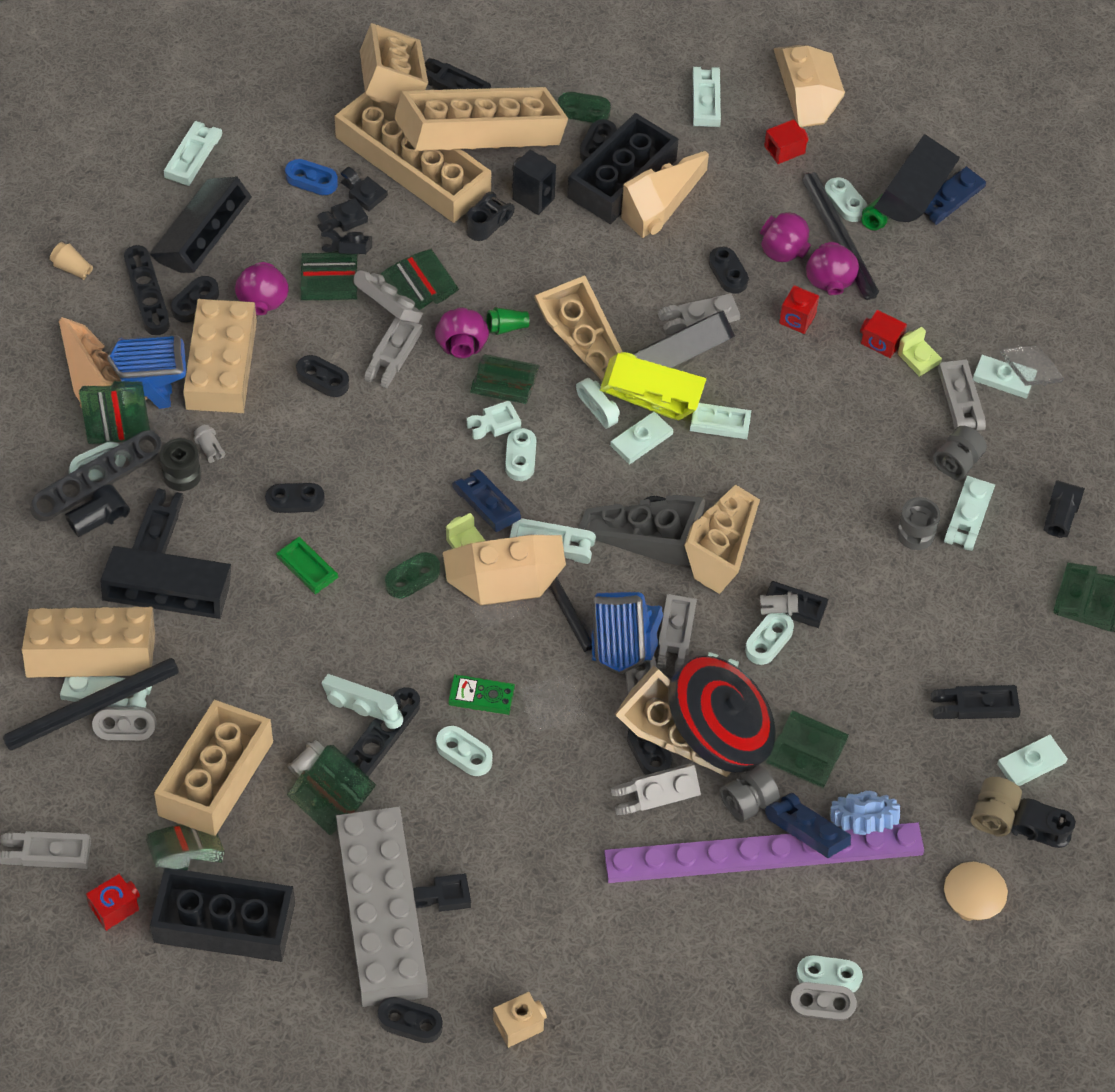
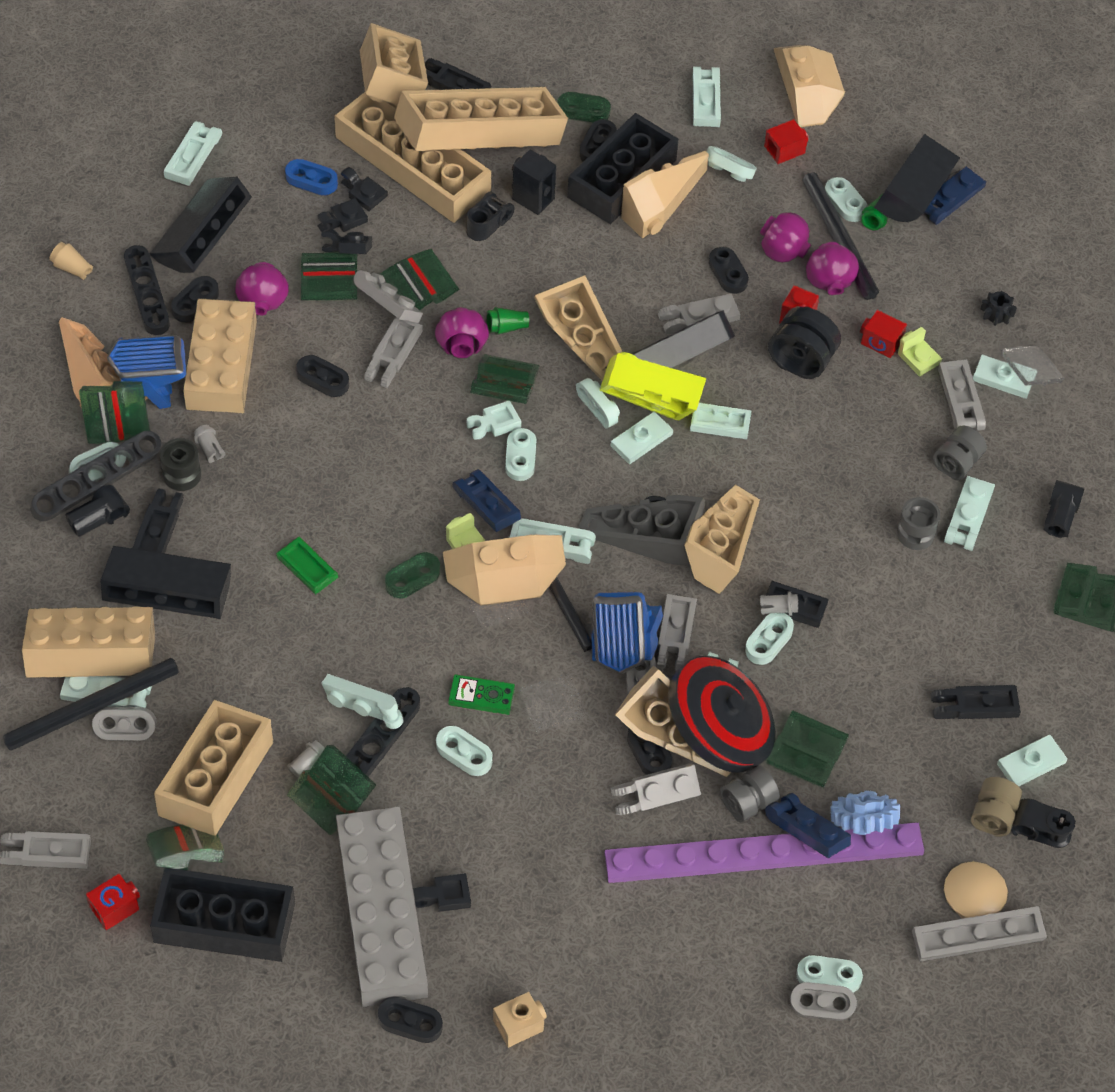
(294, 497): black plate -> none
(739, 168): none -> light aqua plate
(804, 342): none -> black wheel
(979, 933): none -> light grey plate
(998, 307): none -> black gear

